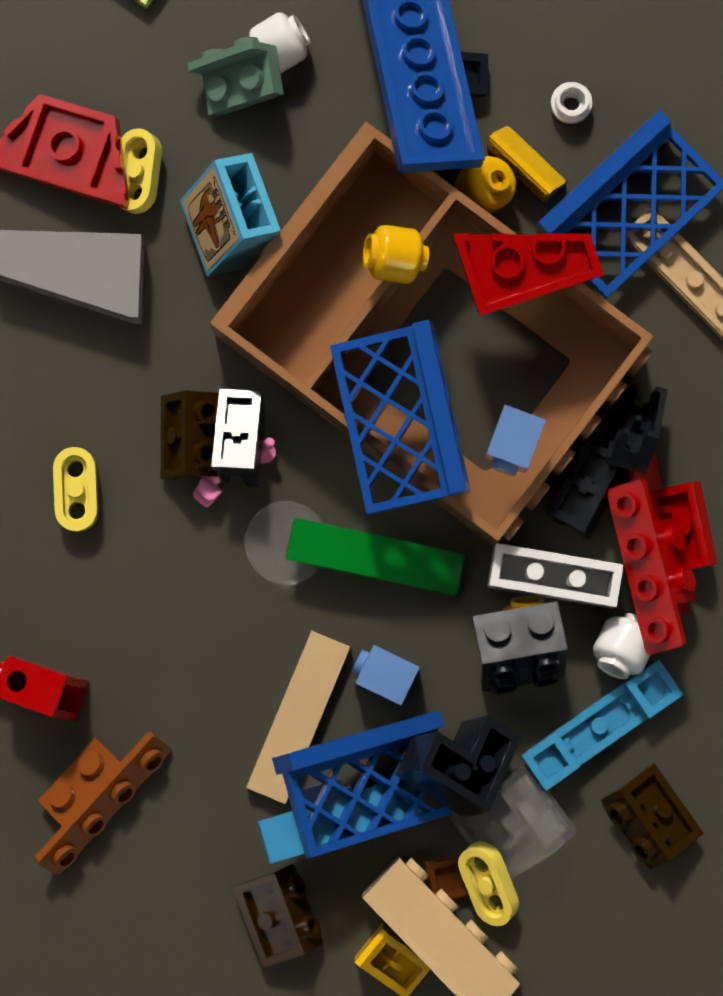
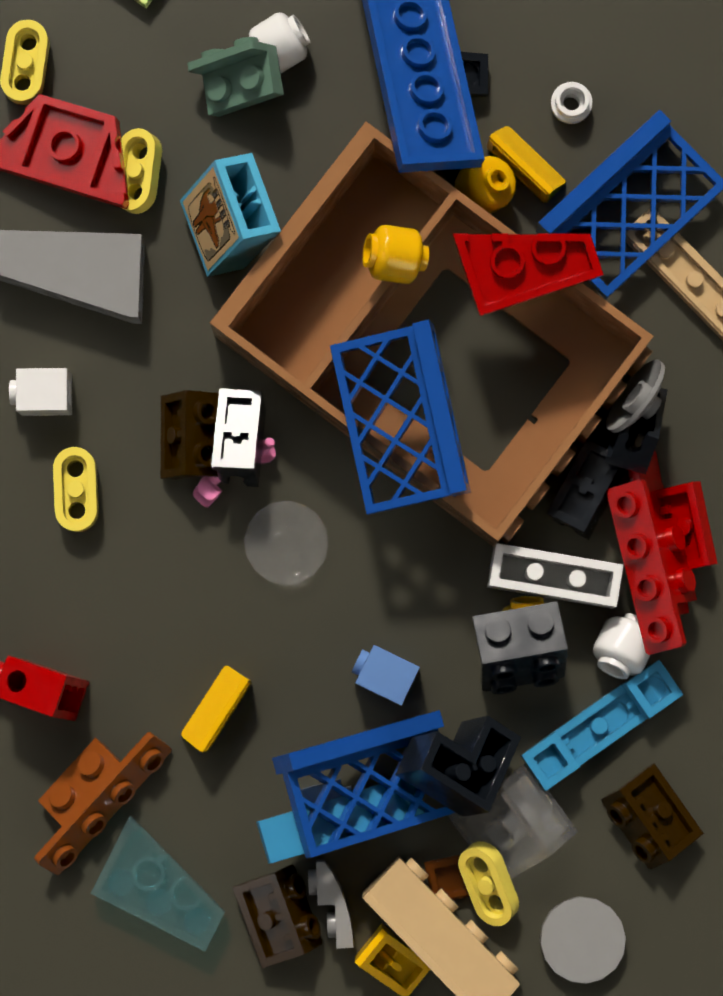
(23, 63): none -> light yellow plate
(42, 391): none -> white brick
(157, 889): none -> clear light blue wing
(216, 709): none -> yellow slope
(299, 711): tan tile -> none
(326, 886): none -> light grey slope
(374, 556): green slope -> none
(514, 441): medium blue brick -> none
(582, 939): none -> light grey tile
(638, 398): none -> light grey dish

